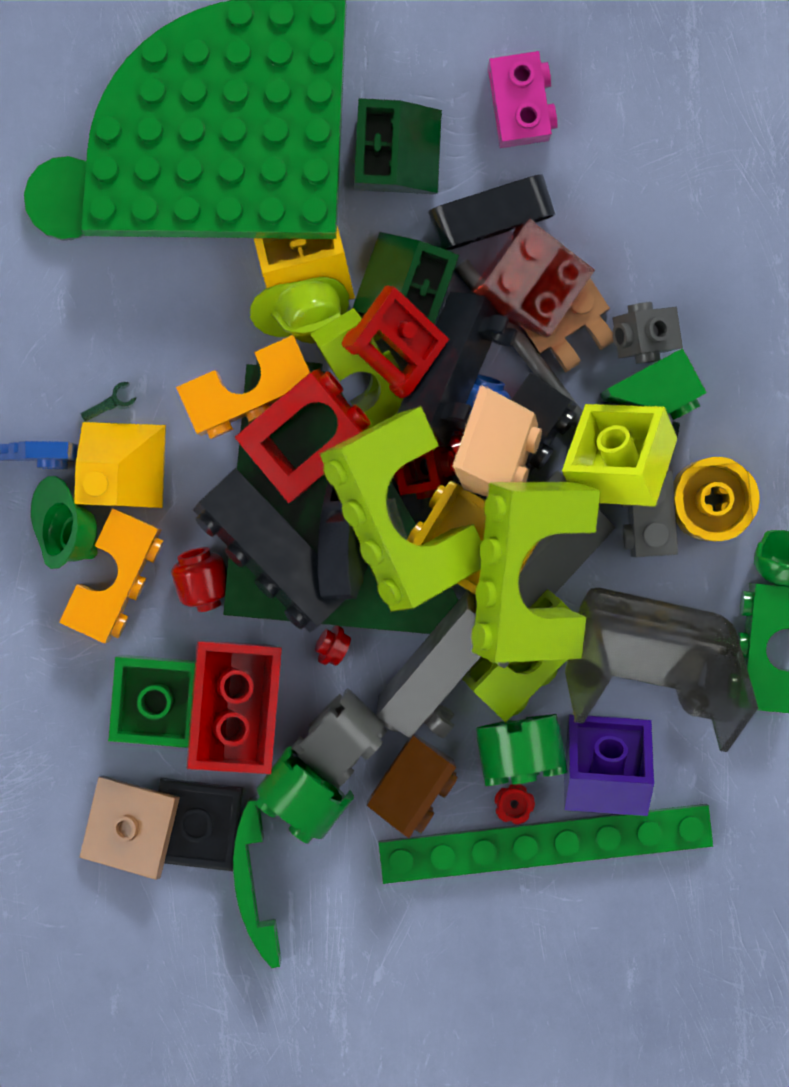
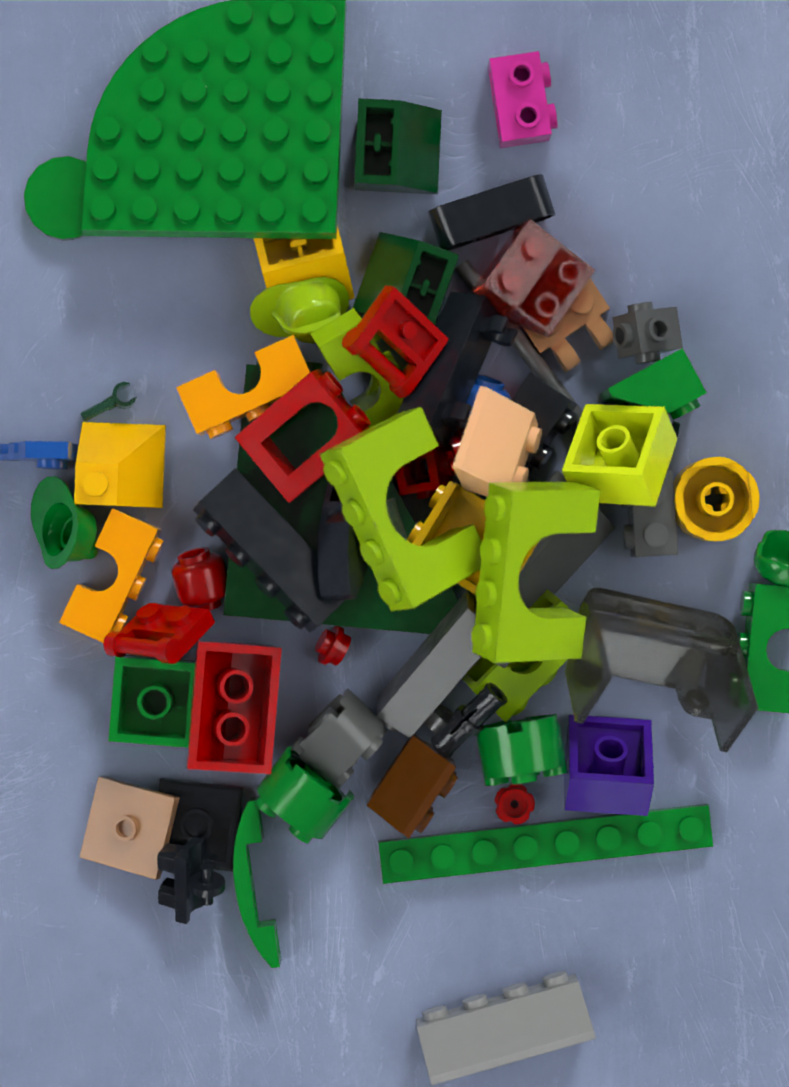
(160, 632): none -> red plate
(193, 878): none -> black hips
(468, 720): none -> black pin
(504, 1027): none -> light grey slope

